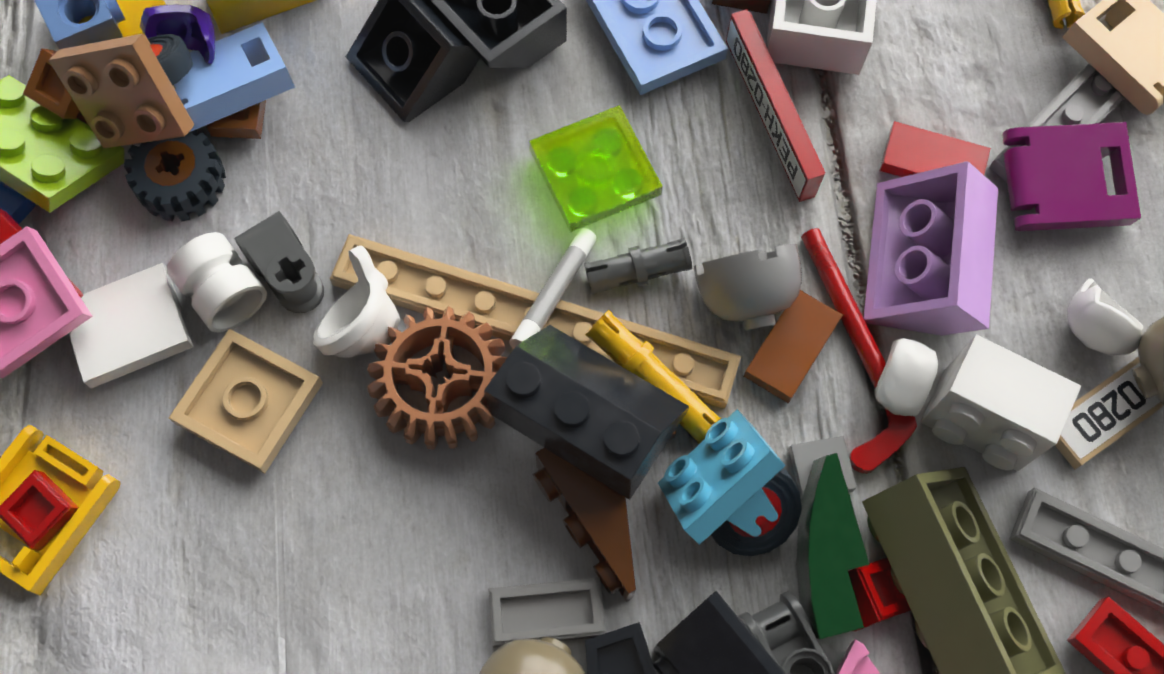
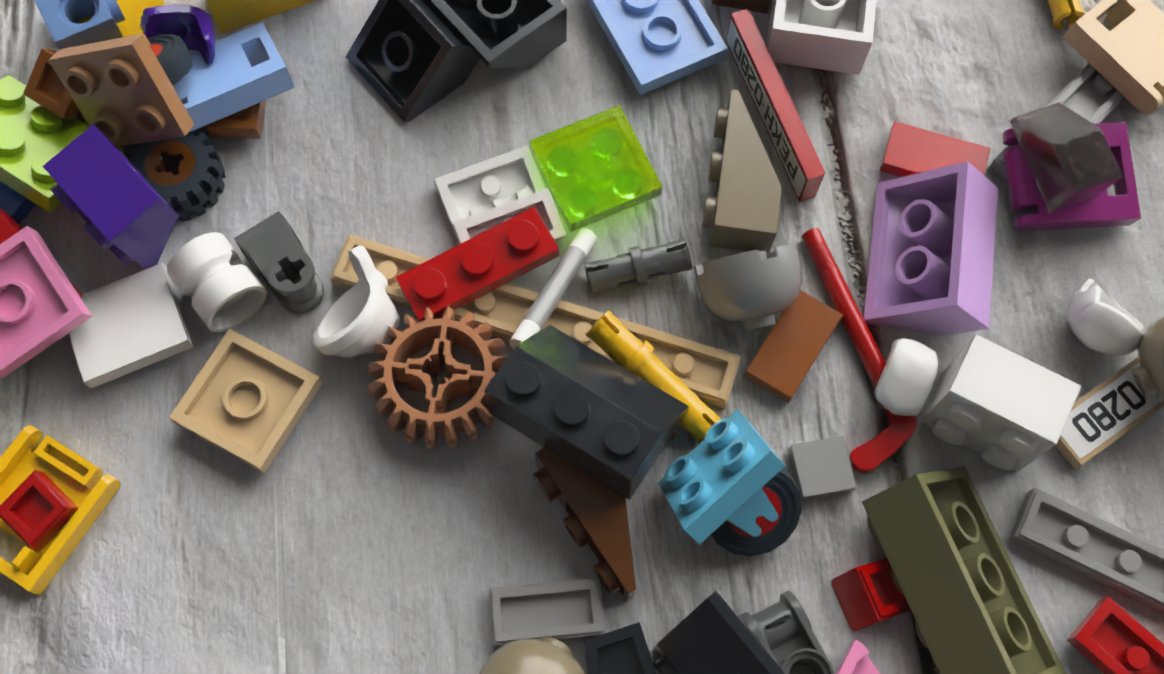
(112, 198): none -> dark purple slope
(479, 265): none -> red plate
(495, 192): none -> white slope
(747, 187): none -> dark tan slope
(826, 550): dark green slope -> none
(1065, 155): none -> clear smoke slope

